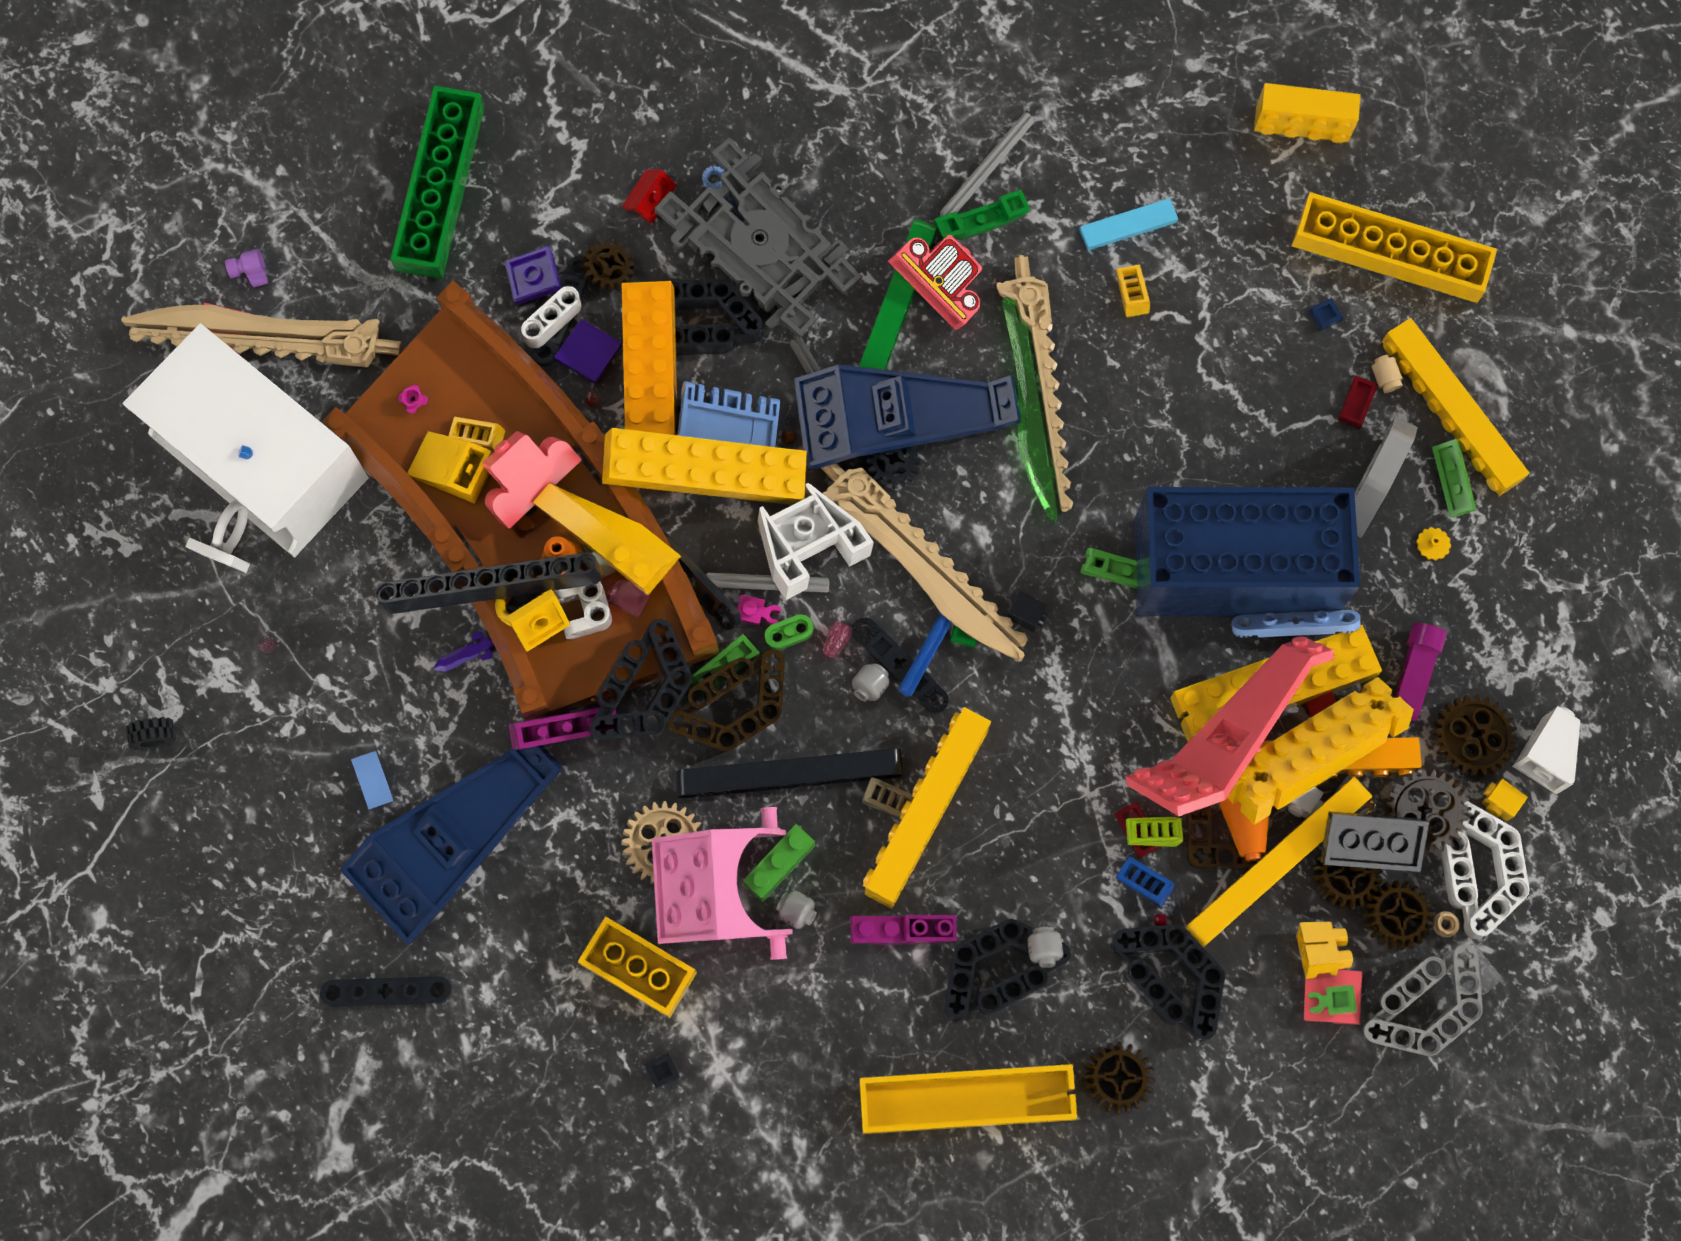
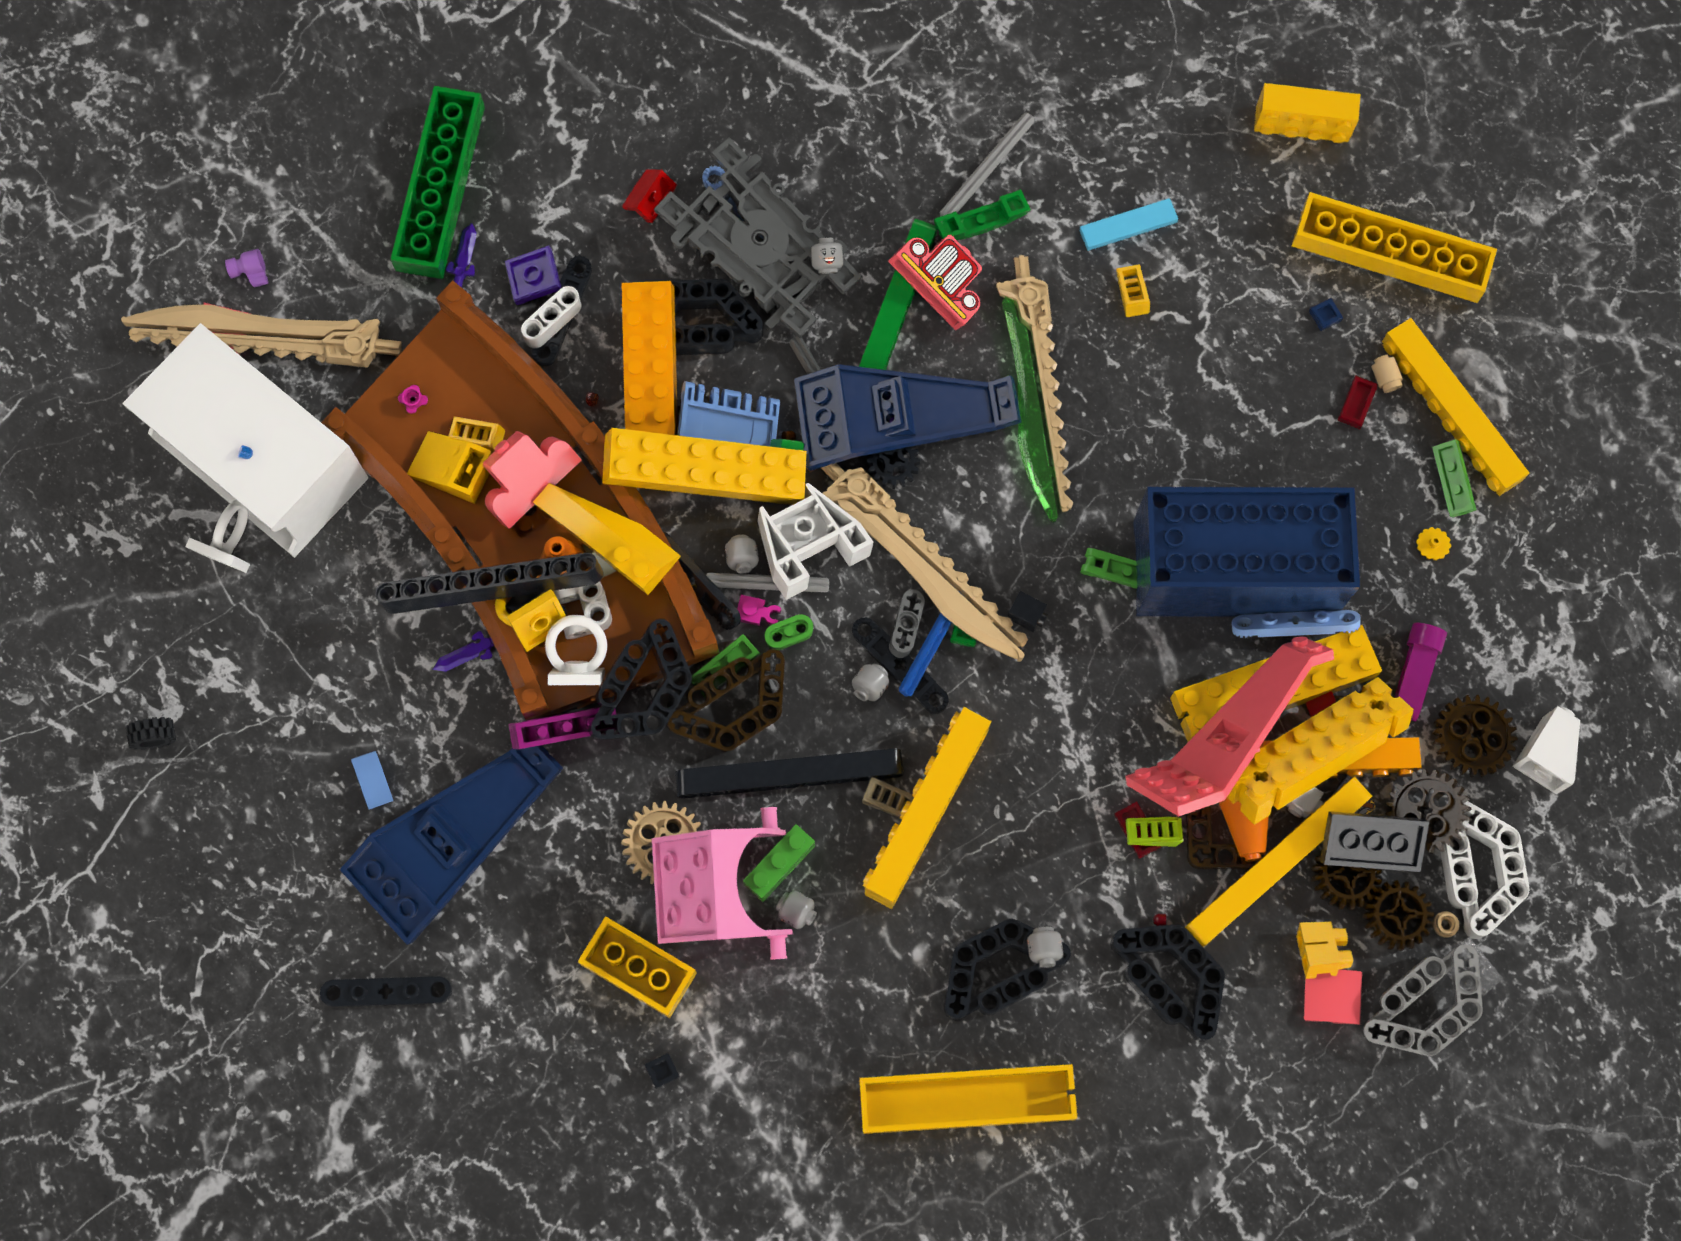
(267, 645): clear pink piece -> none
(464, 256): none -> dark purple sword
(576, 671): none -> white tile
(588, 351): dark purple tile -> none
(597, 268): dark brown gear -> none
(627, 597): clear pink bracket -> none
(741, 553): none -> light grey head
(788, 444): none -> green tile
(827, 256): none -> light grey head
(836, 639): clear pink cone -> none
(899, 630): none -> dark grey beam
(903, 929): magenta slope -> none
(1118, 1090): dark brown gear -> none
(1148, 894): blue slope -> none
(1338, 1000): bright green plate -> none
(1382, 471): light grey piece -> none
(1503, 799): yellow brick -> none

